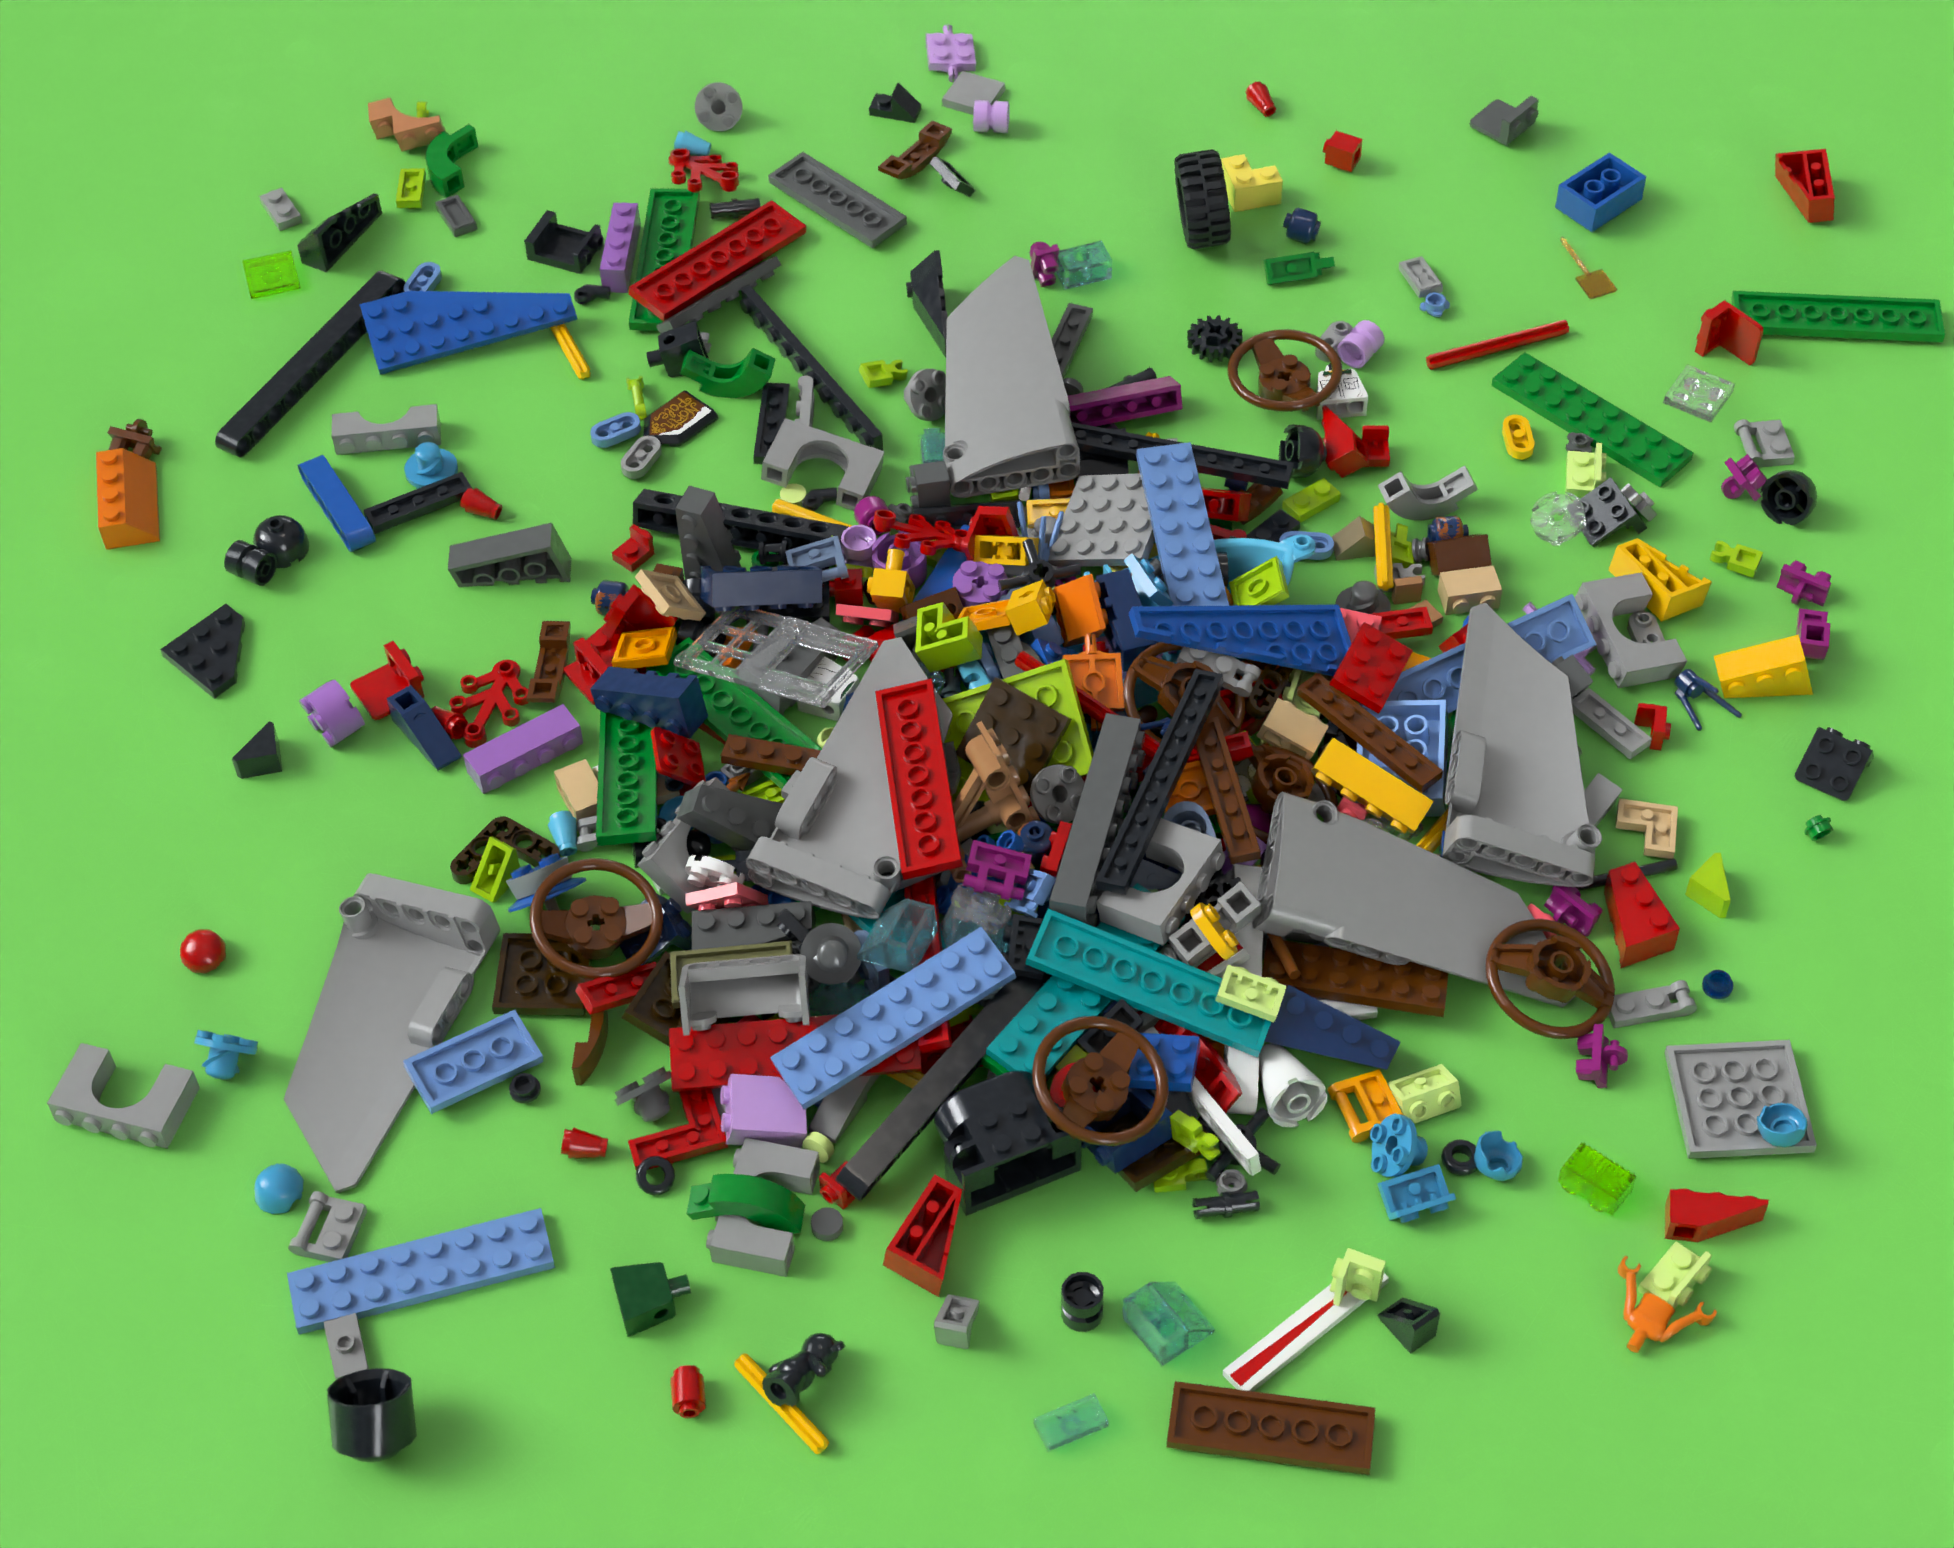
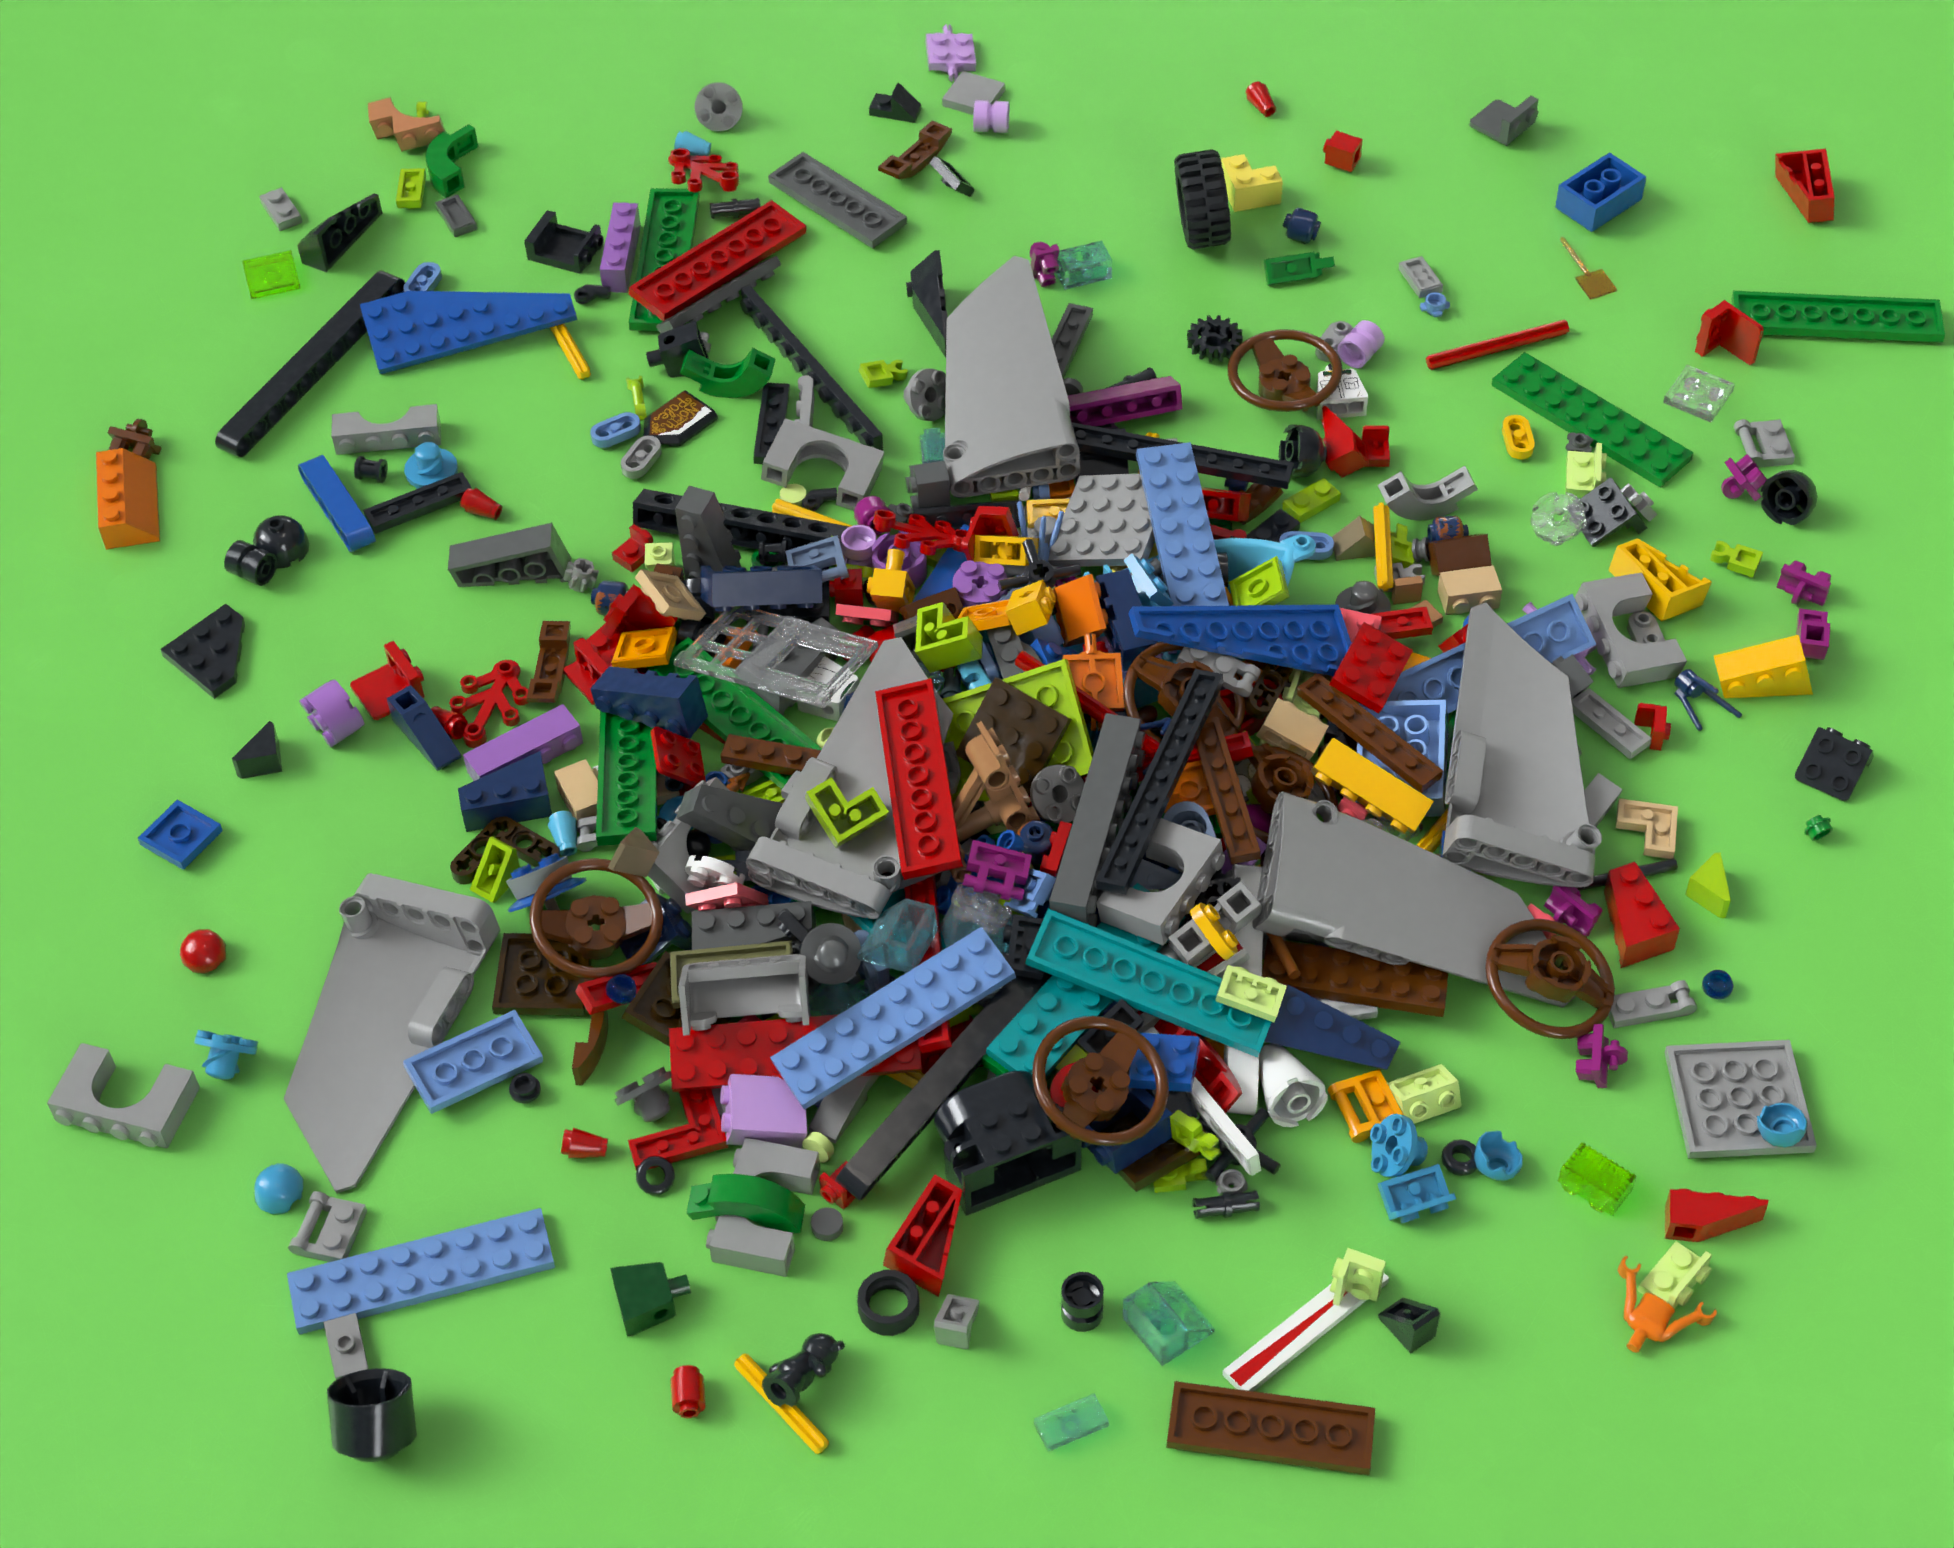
(180, 834): none -> blue plate
(370, 469): none -> black bush
(513, 792): none -> dark blue wedge
(580, 575): none -> light grey gear
(621, 989): none -> clear blue plate
(634, 854): none -> dark tan slope
(659, 553): none -> yellowish green bracket
(841, 818): none -> lime brick
(888, 1324): none -> black tyre

